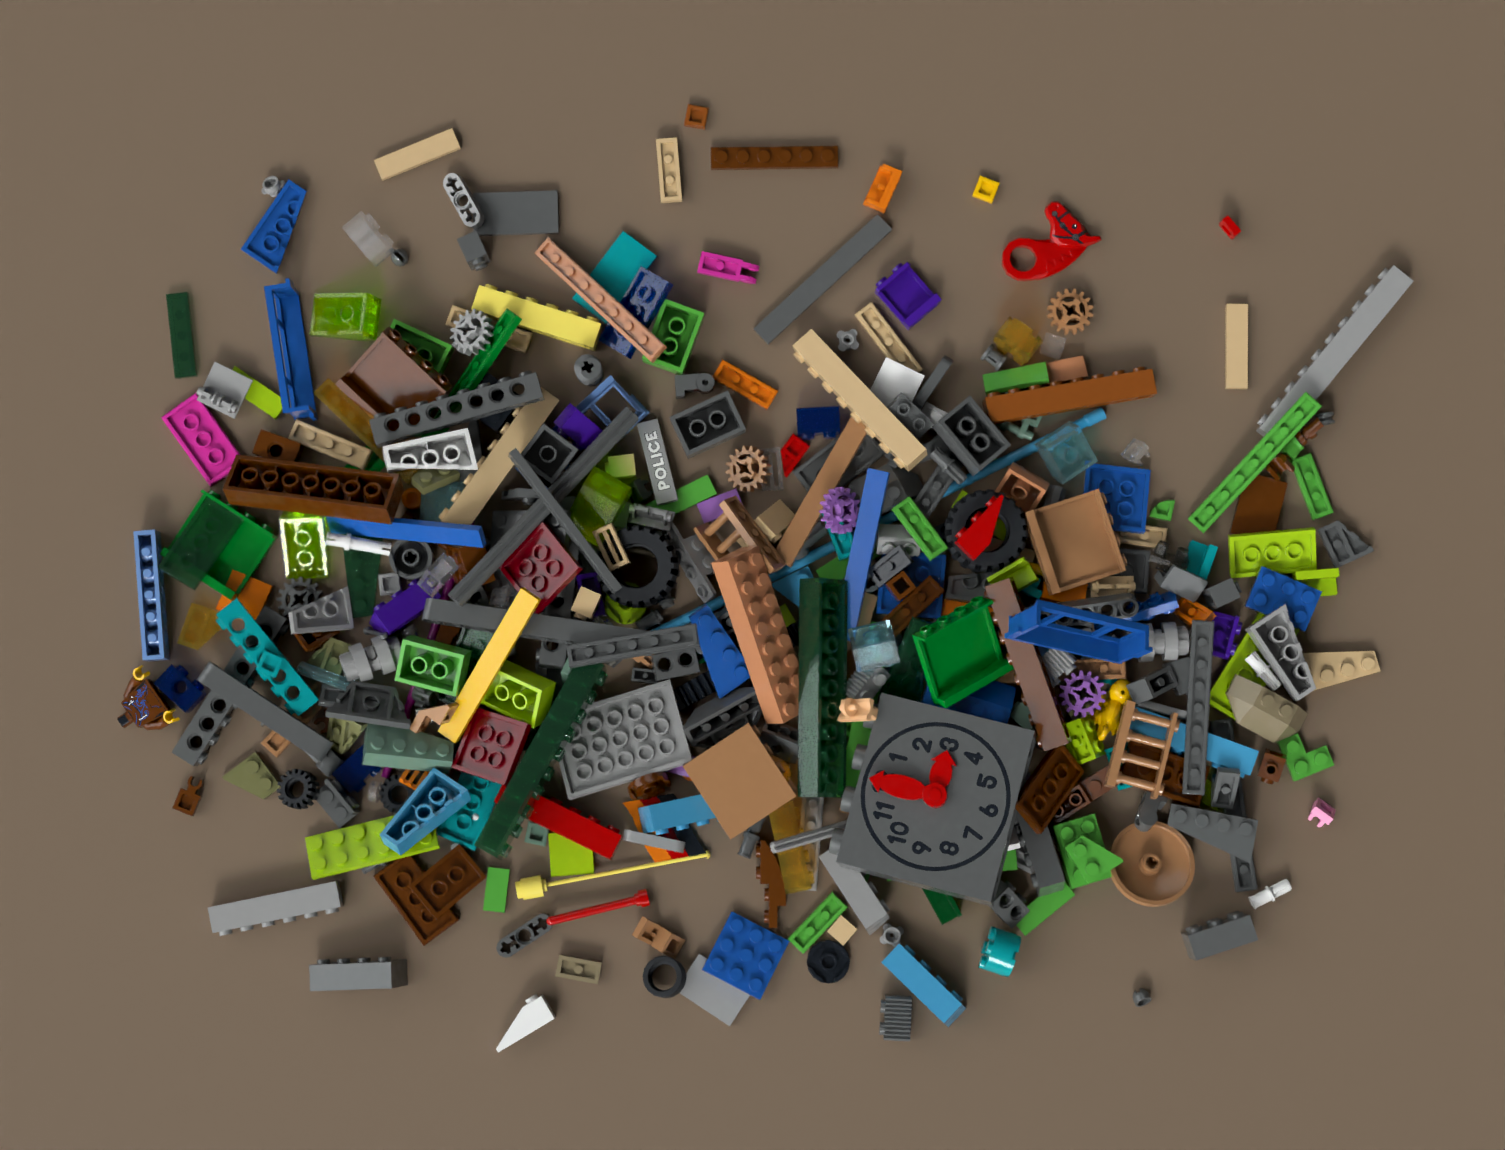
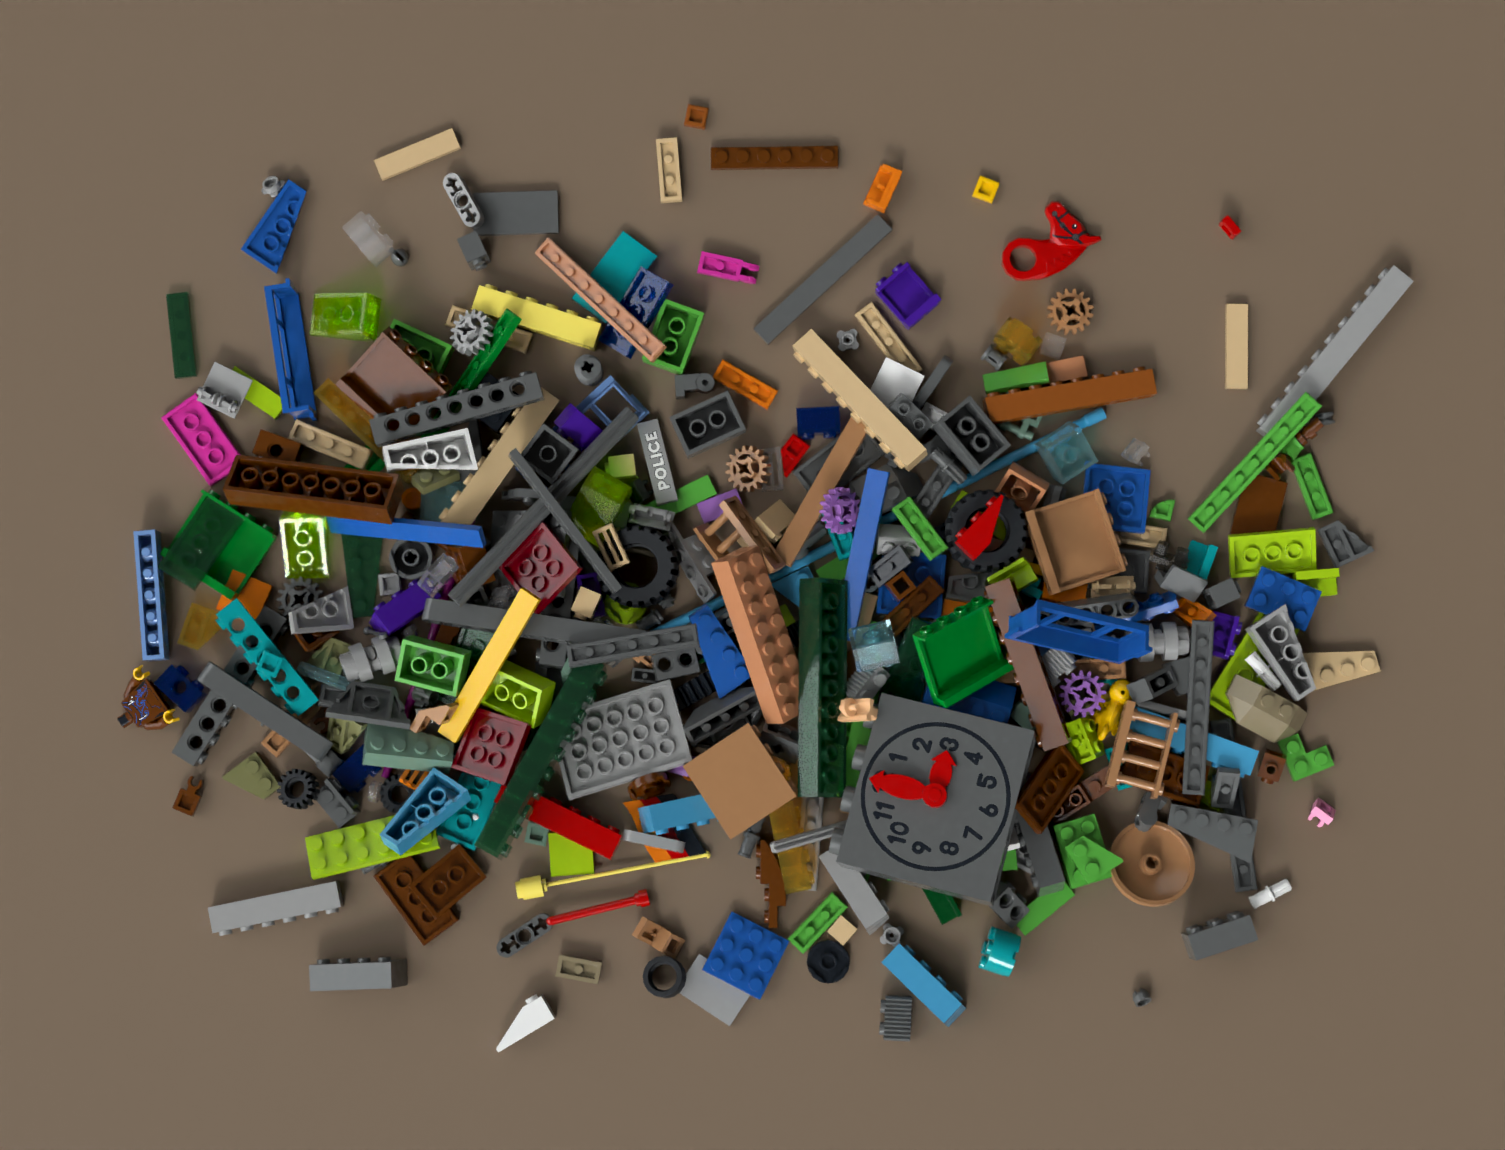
(356, 543): white pin -> none
(496, 889): bright green tile -> none

